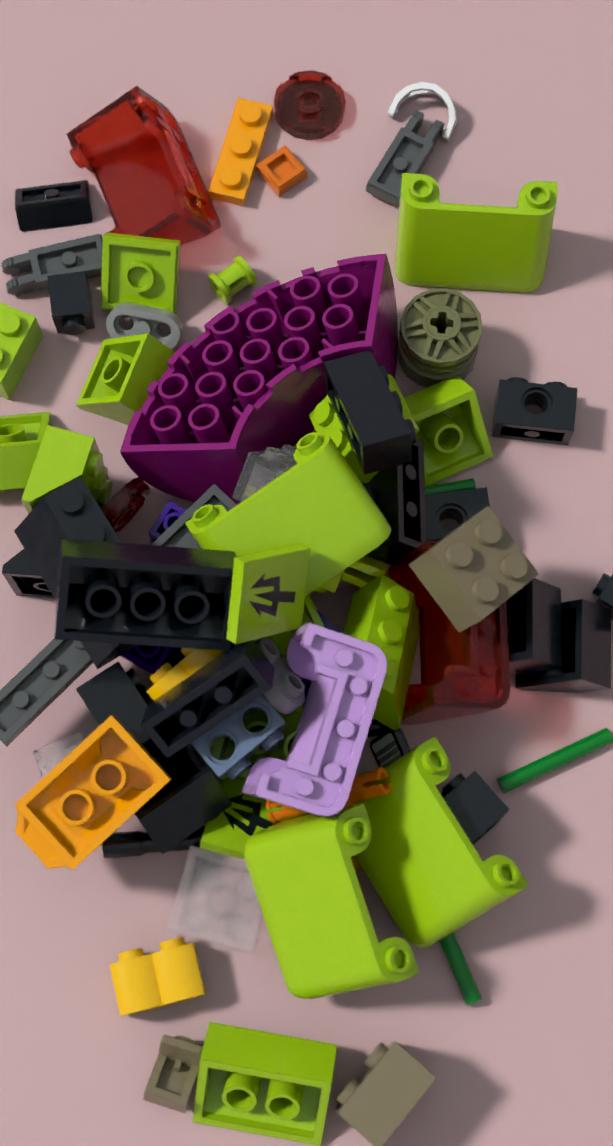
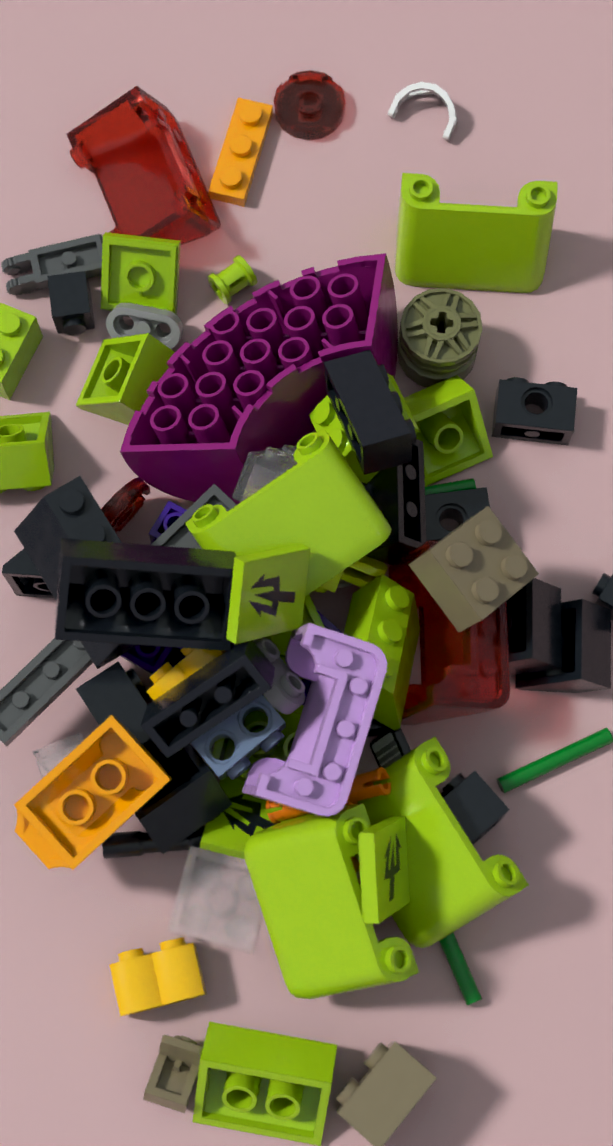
(53, 205): black slope -> none
(61, 459): lime slope -> none
(281, 171): orange tile -> none
(383, 869): none -> lime tile
(405, 155): dark grey hinge -> none

